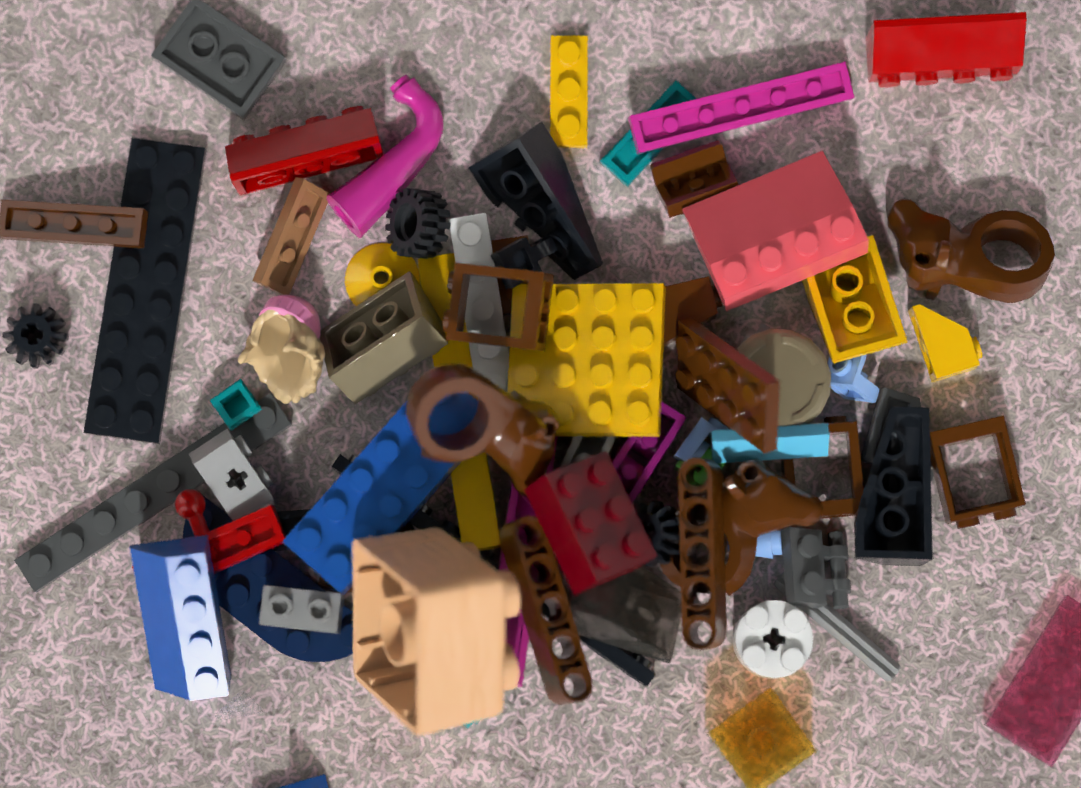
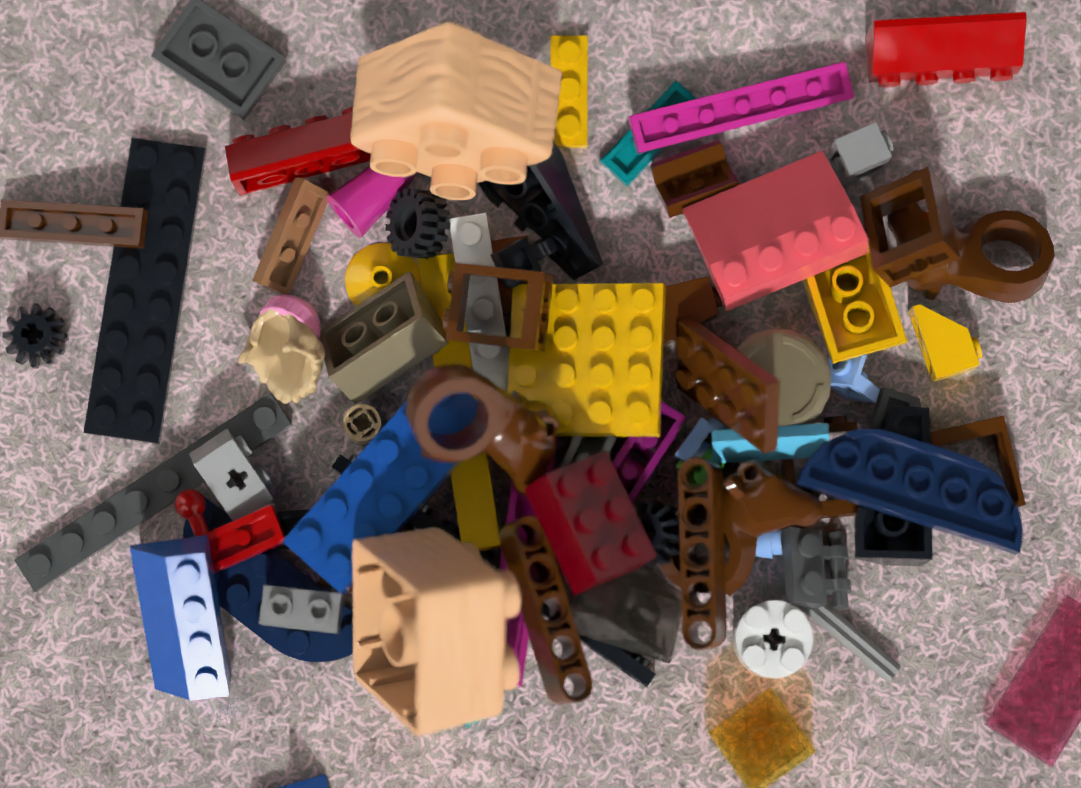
(235, 404): teal slope -> none
(365, 428): none -> tan wheel
(454, 110): none -> light nougat brick
(860, 154): none -> light grey brick
(917, 485): none -> dark blue plate
(933, 248): none -> reddish brown window

